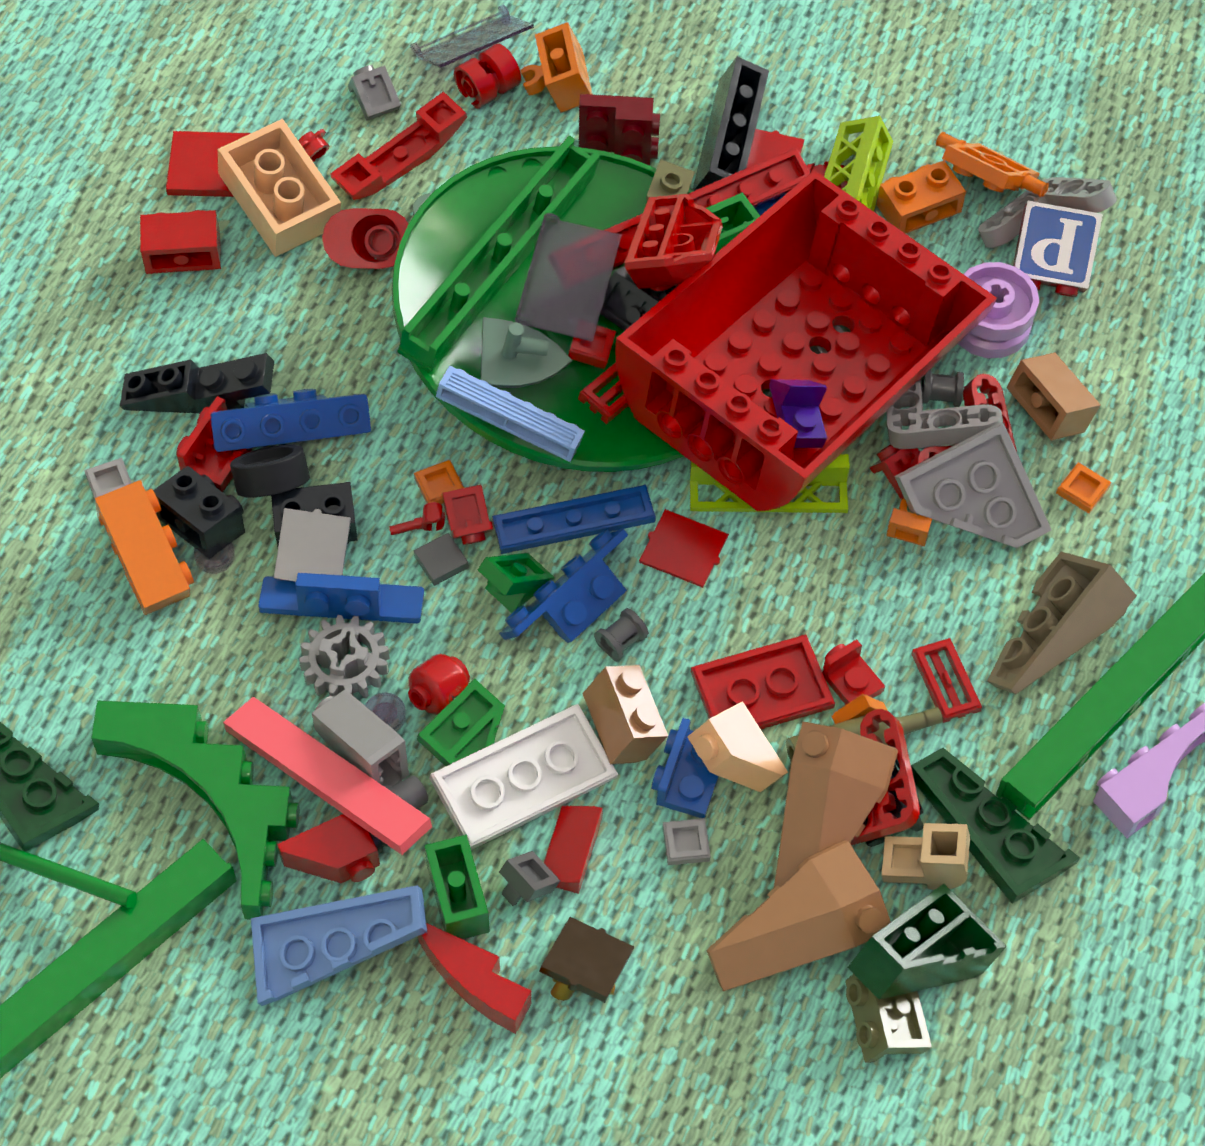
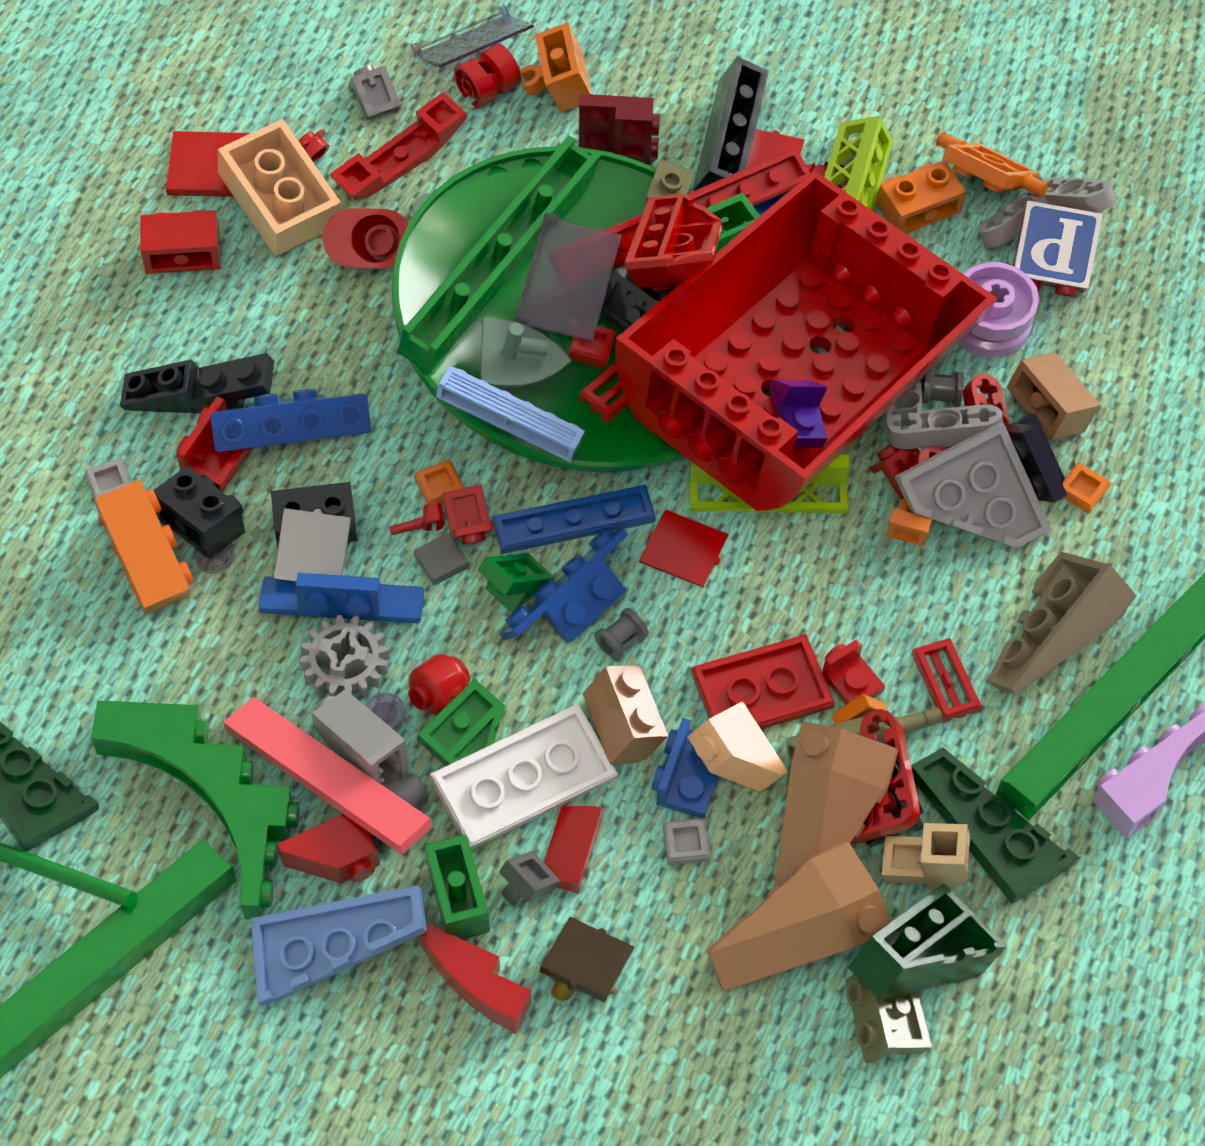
(270, 471): black tyre -> none
(1037, 458): none -> black bracket

